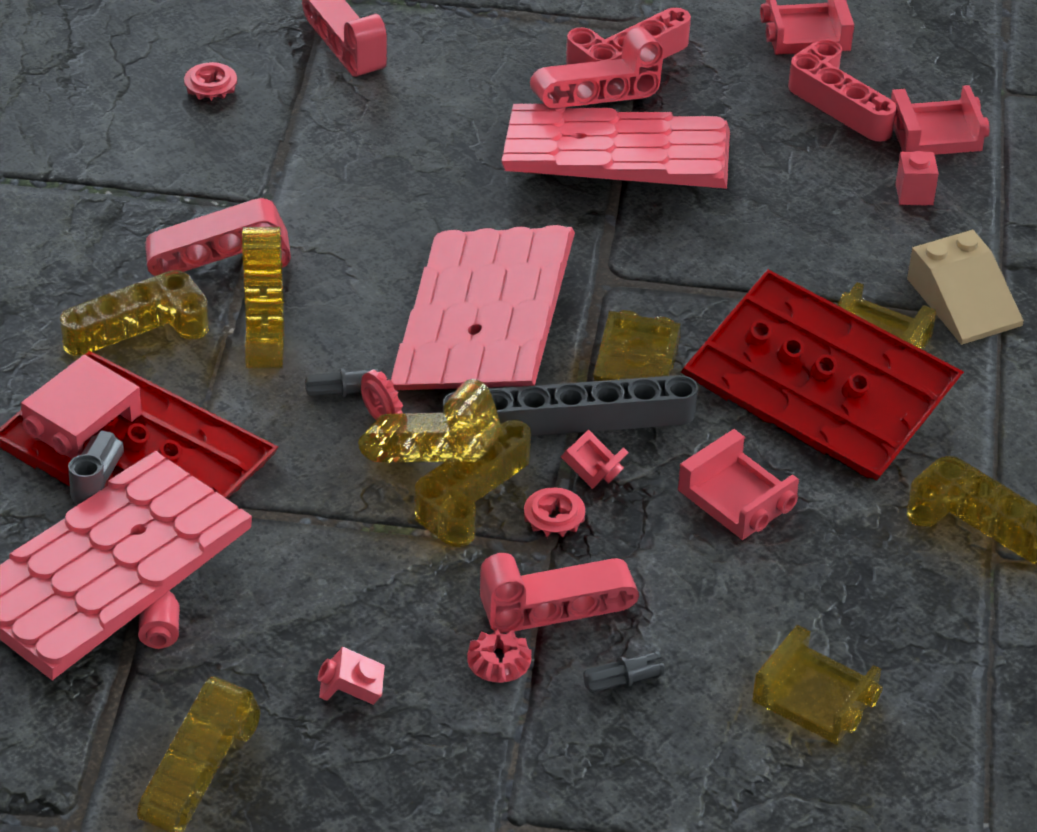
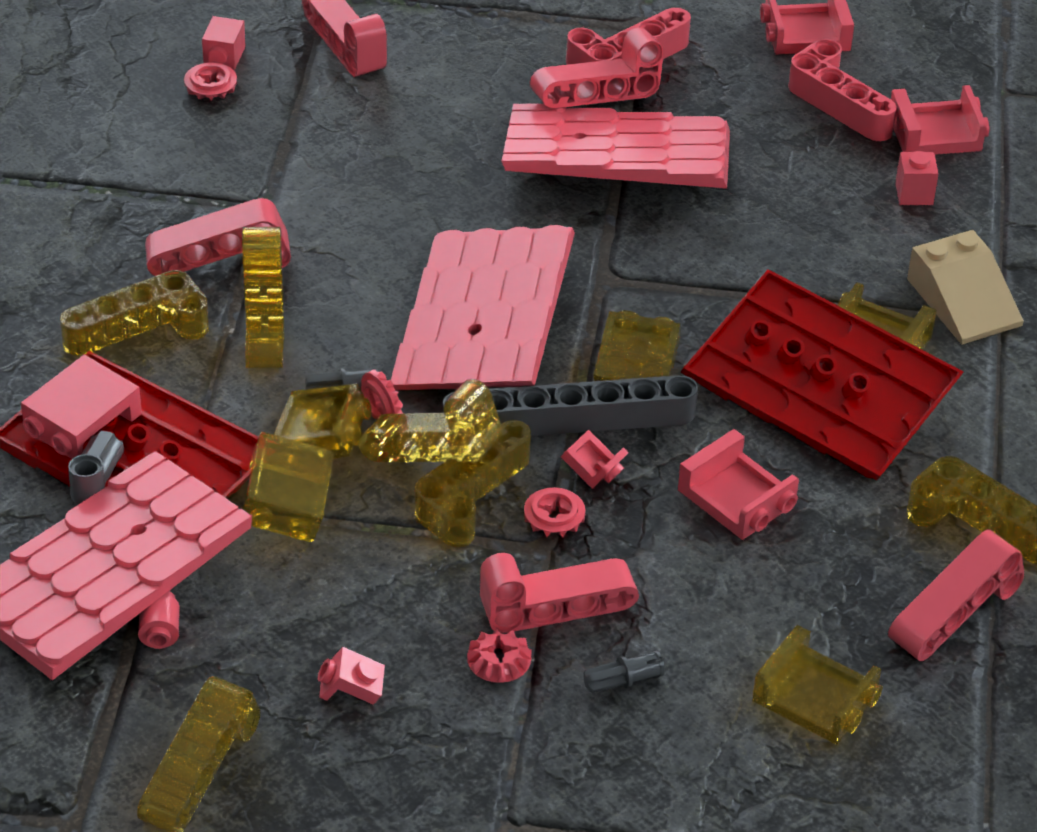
(224, 41): none -> coral brick
(288, 486): none -> clear yellow panel
(326, 417): none -> clear yellow plate
(957, 592): none -> coral beam

